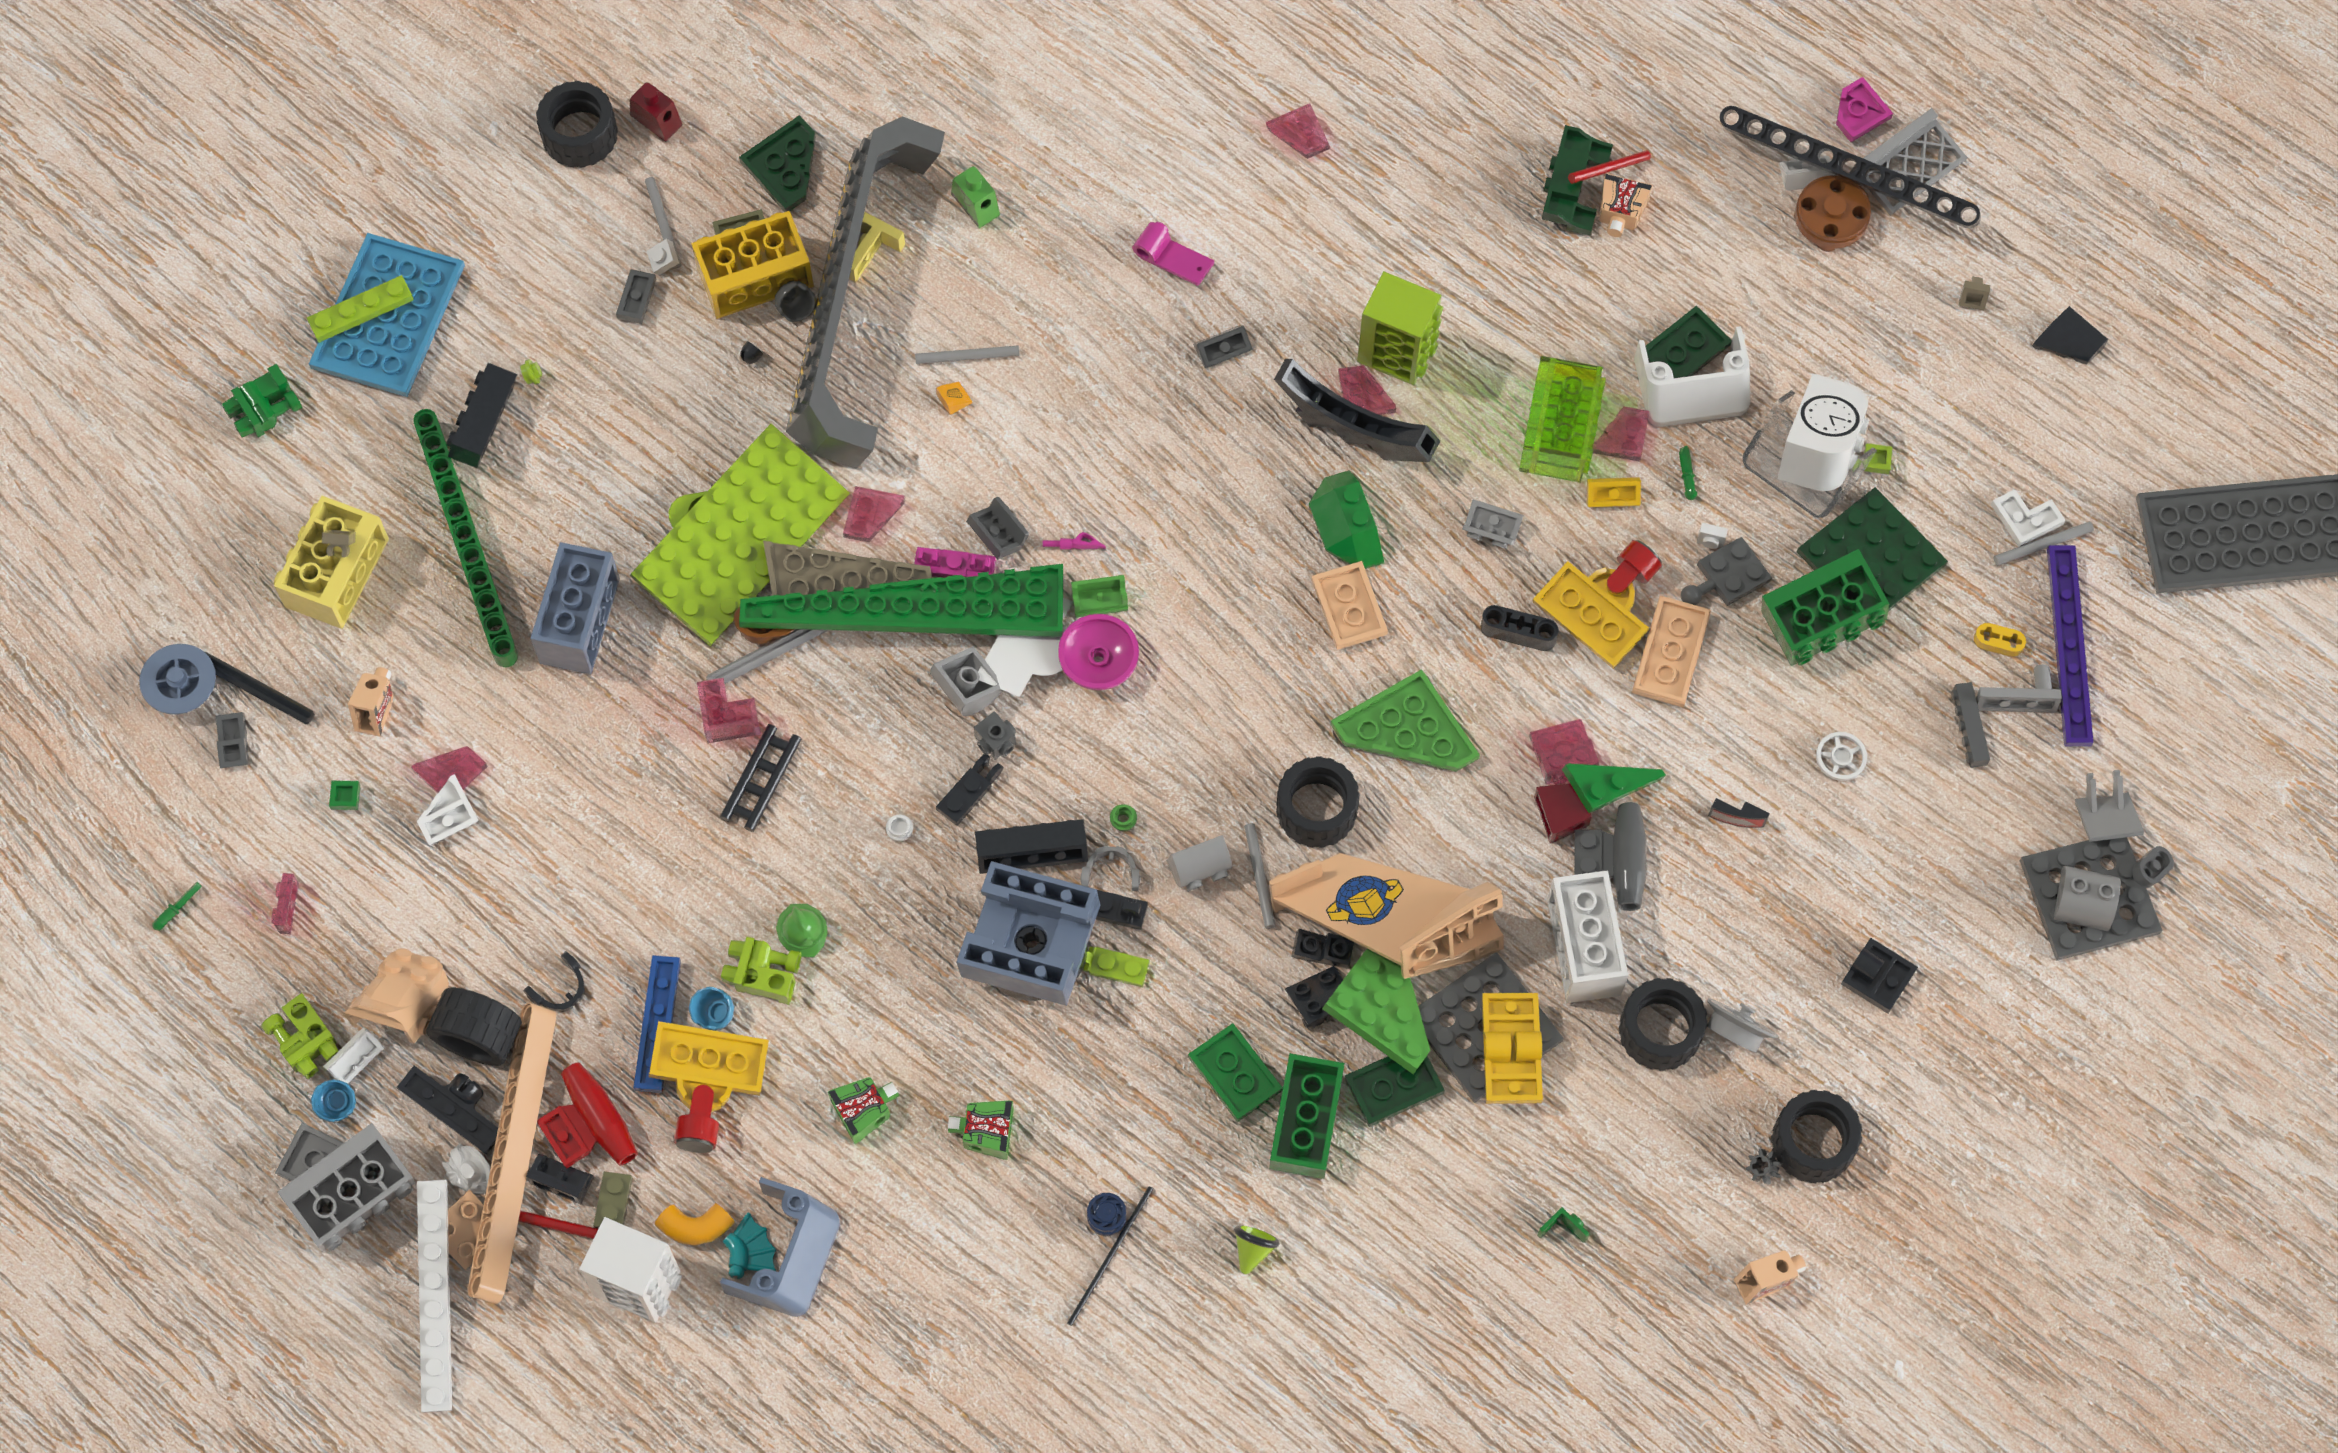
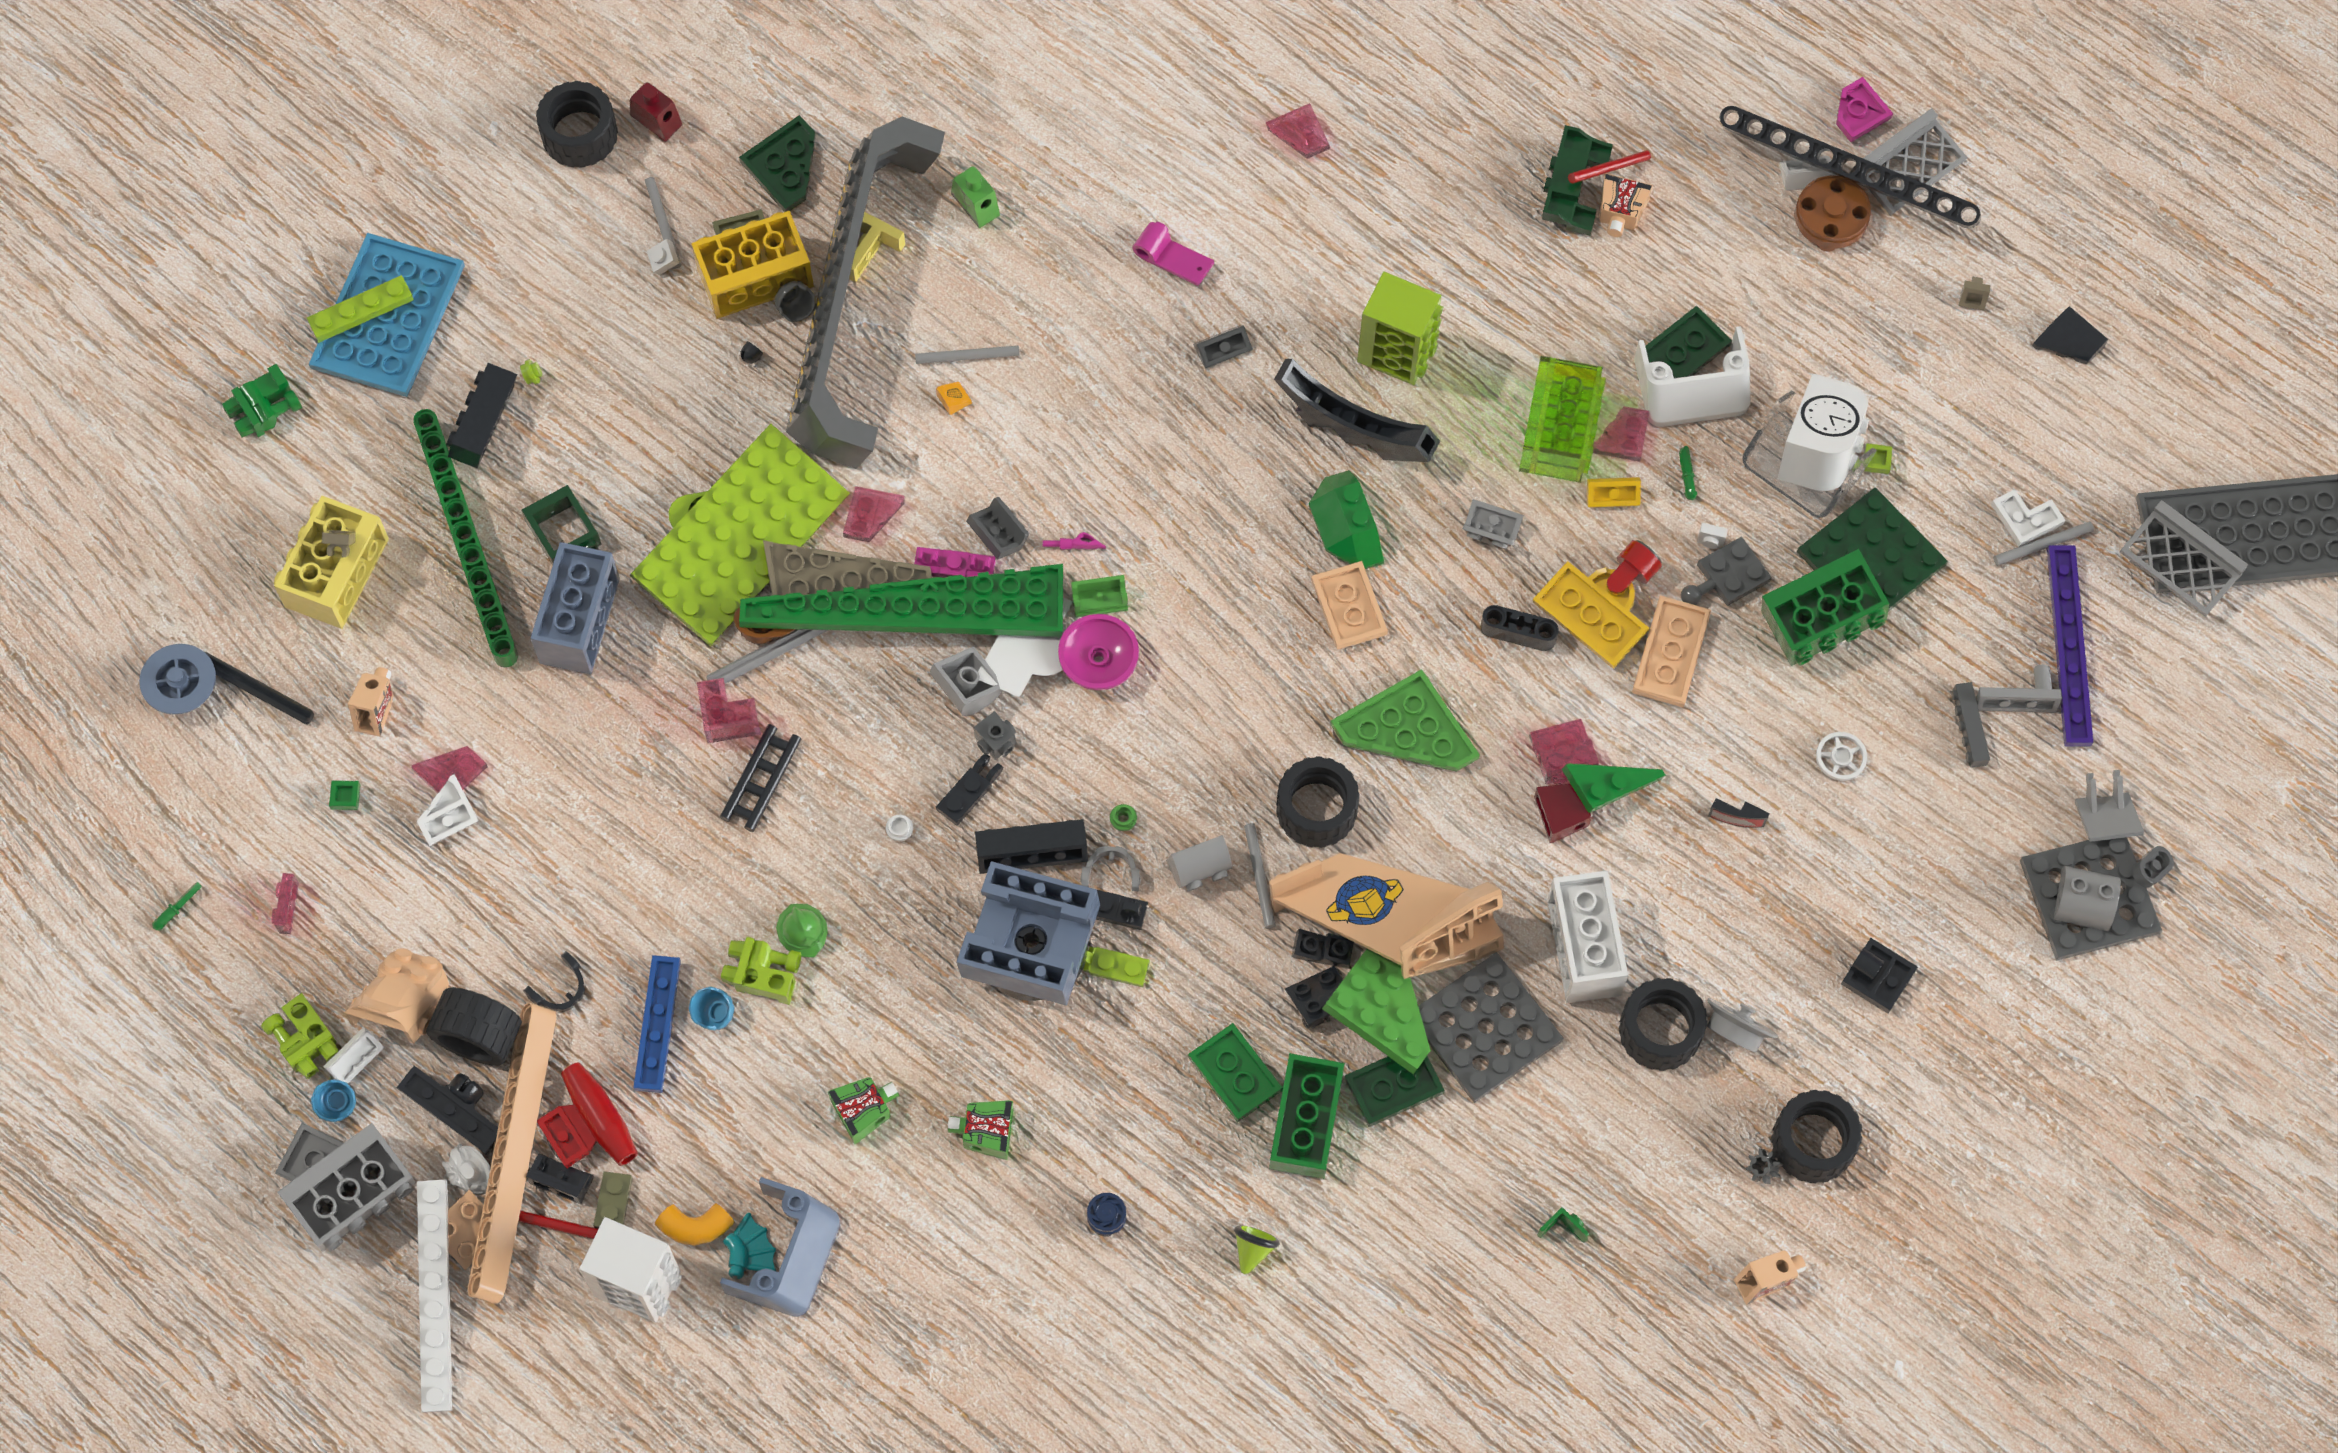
(232, 740): dark grey slope -> none
(551, 506): none -> dark green window
(636, 296): dark grey plate -> none
(706, 1071): yellow plate -> none
(1110, 1255): black axle -> none
(1363, 390): clear pink wing -> none
(1512, 1048): yellow plate -> none
(1619, 854): dark grey plate -> none
(1999, 639): yellow beam -> none
(2195, 539): none -> light grey fence

